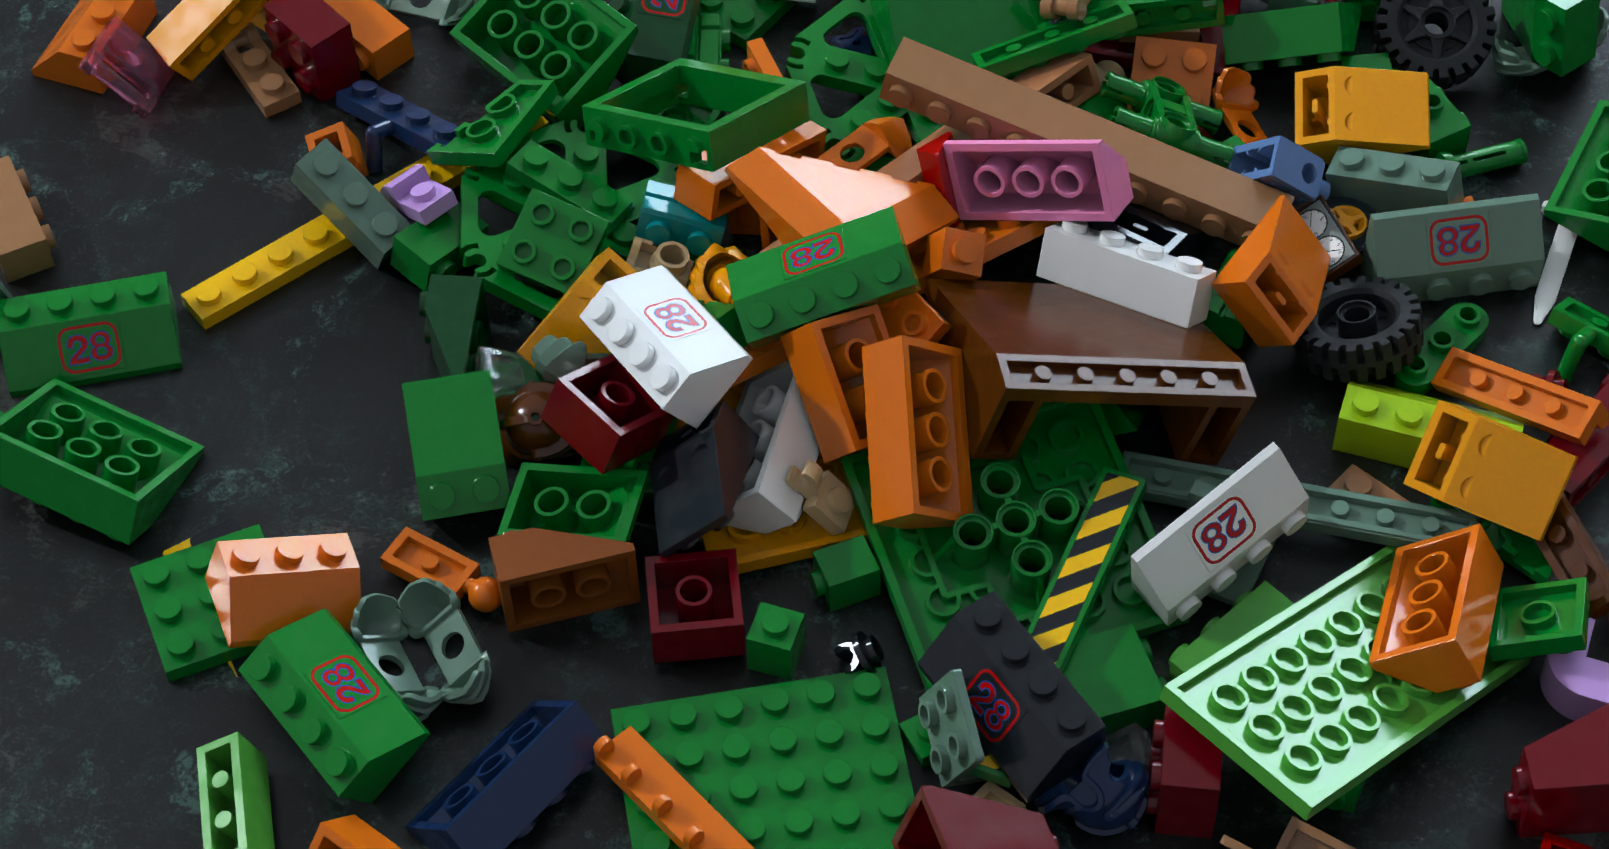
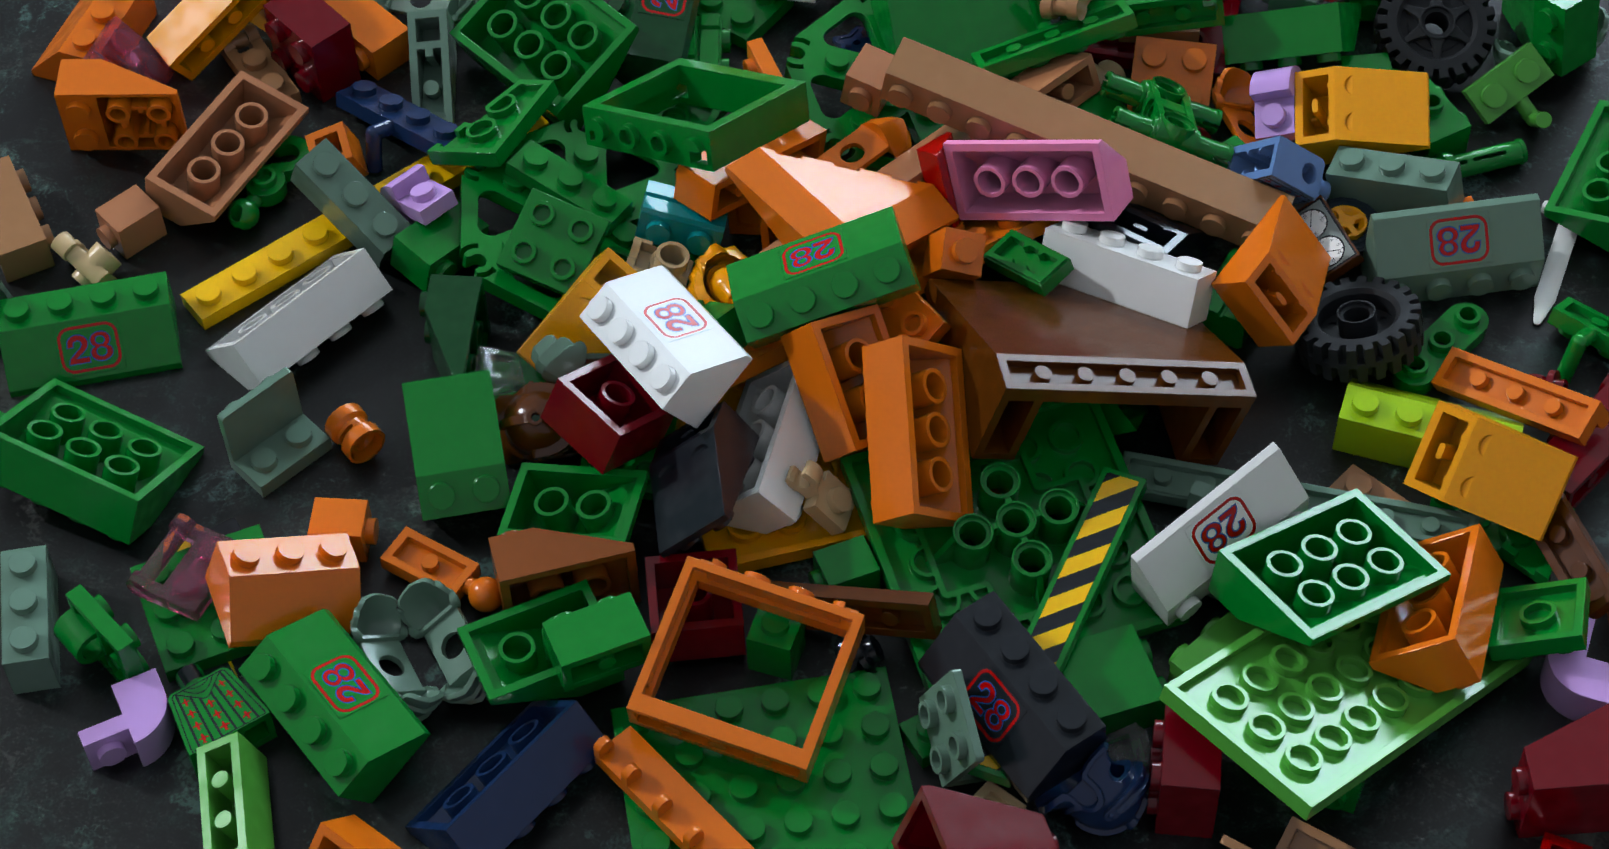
(28, 619): none -> sand green brick
(91, 265): none -> tan plate
(94, 635): none -> green plate
(116, 108): none -> orange slope
(130, 222): none -> nougat brick
(142, 728): none -> lavender brick
(186, 587): none -> clear pink plate
(216, 707): none -> green torso
(222, 150): none -> nougat slope
(267, 186): none -> green piece
(270, 435): none -> sand green bracket
(302, 318): none -> white slope
(348, 517): none -> orange brick
(357, 436): none -> orange wheel
(433, 61): none -> sand green slope
(512, 654): none -> green slope
(597, 641): none -> green brick
(721, 737): none -> orange window
(865, 80): none -> nougat brick
(885, 610): none -> reddish brown plate
(1028, 262): none -> green plate
(1274, 102): none -> lavender brick
(1323, 570): none -> green slope
(1508, 87): none -> bright green plate

